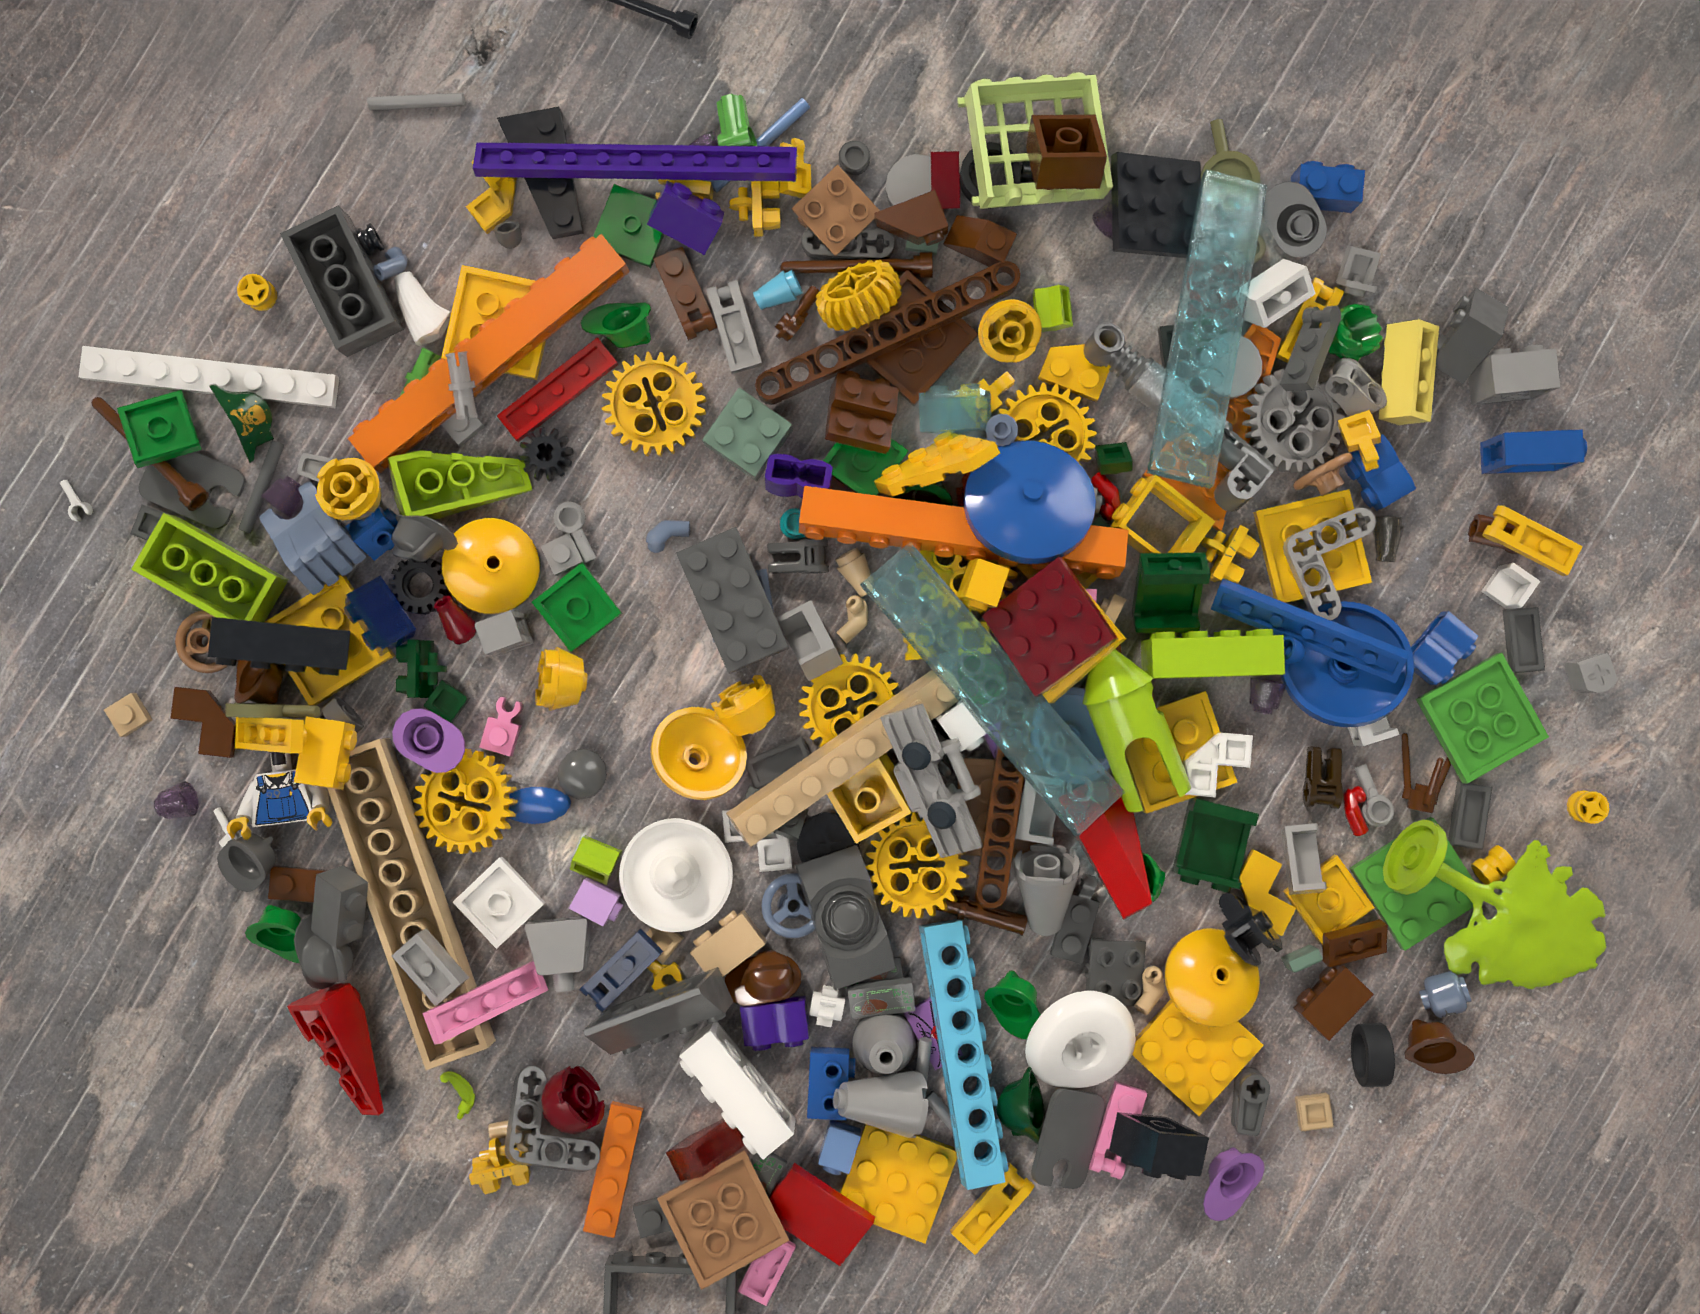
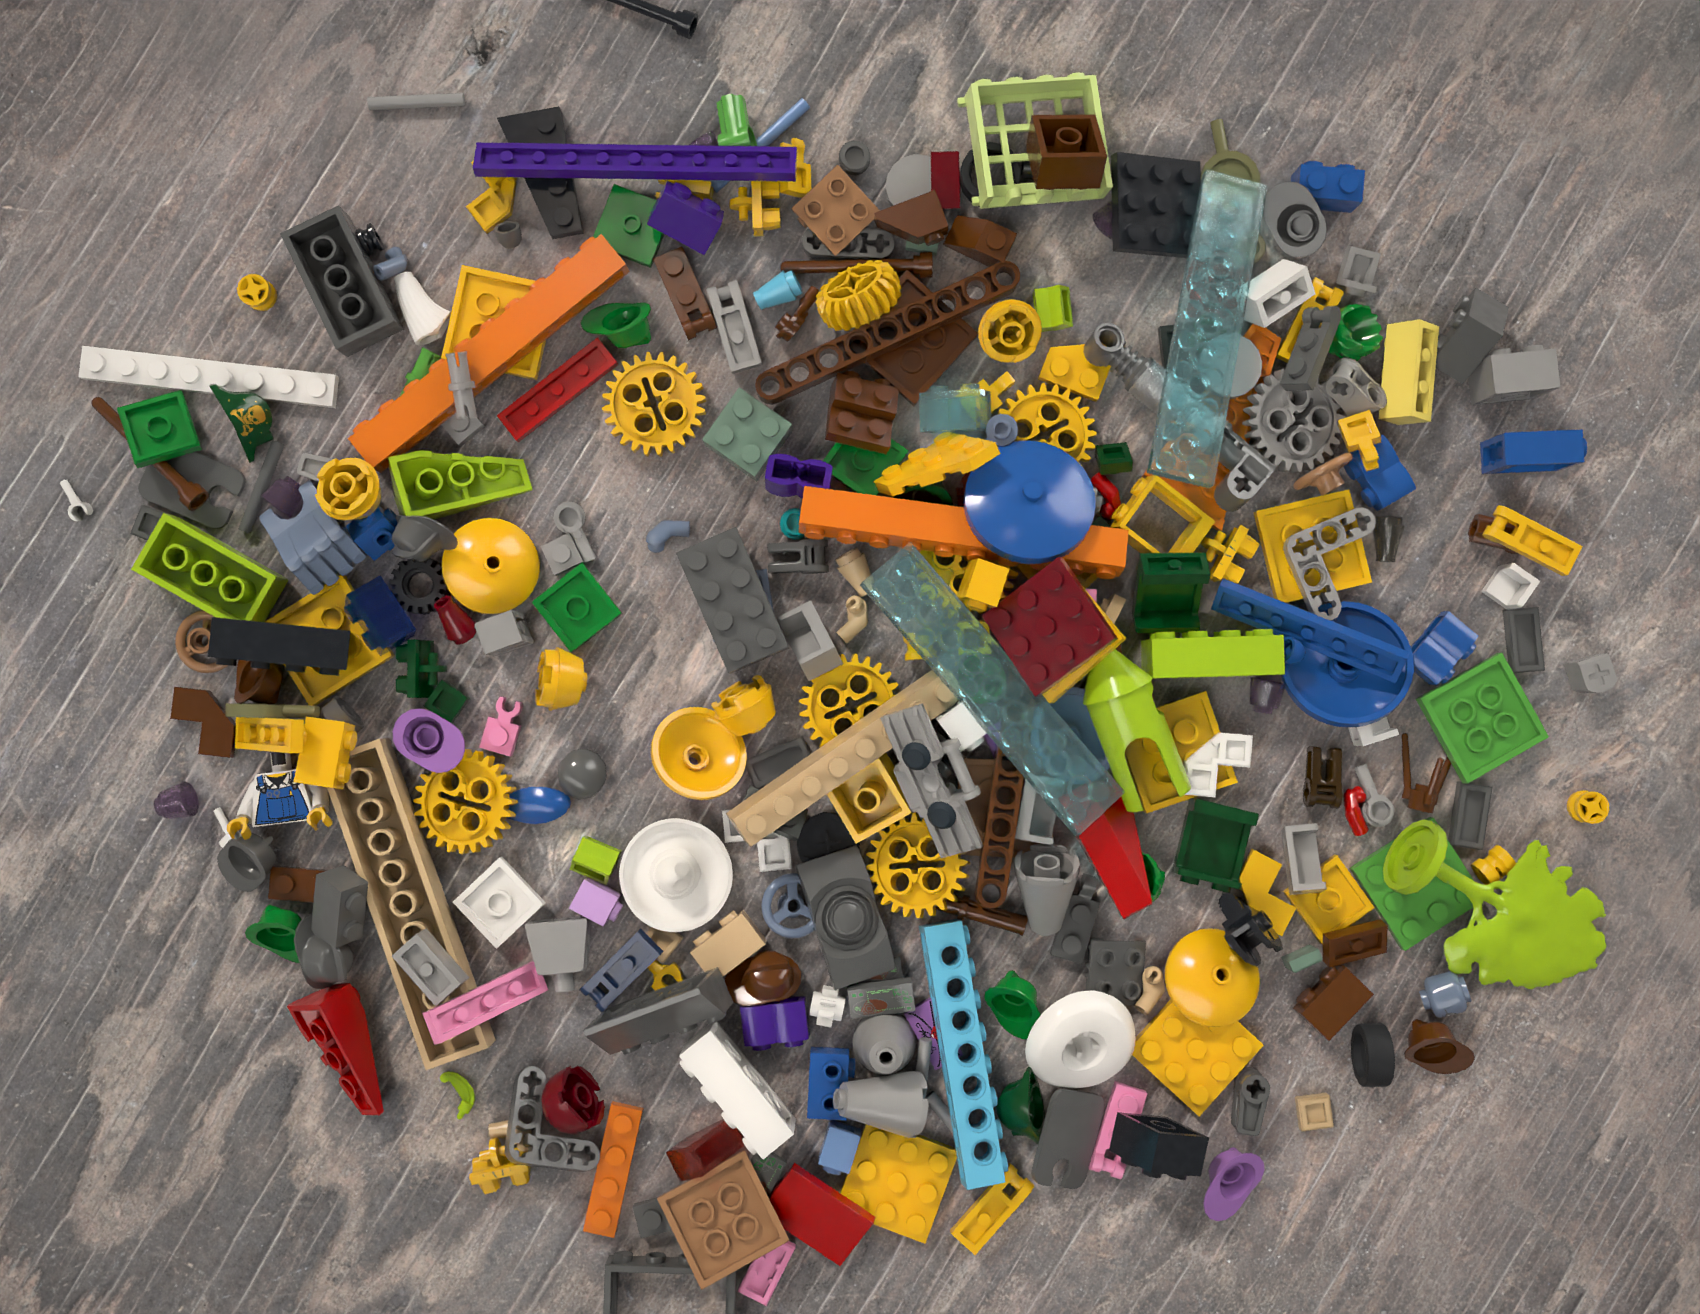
(128, 714): tan plate -> none
(534, 455): black gear -> none

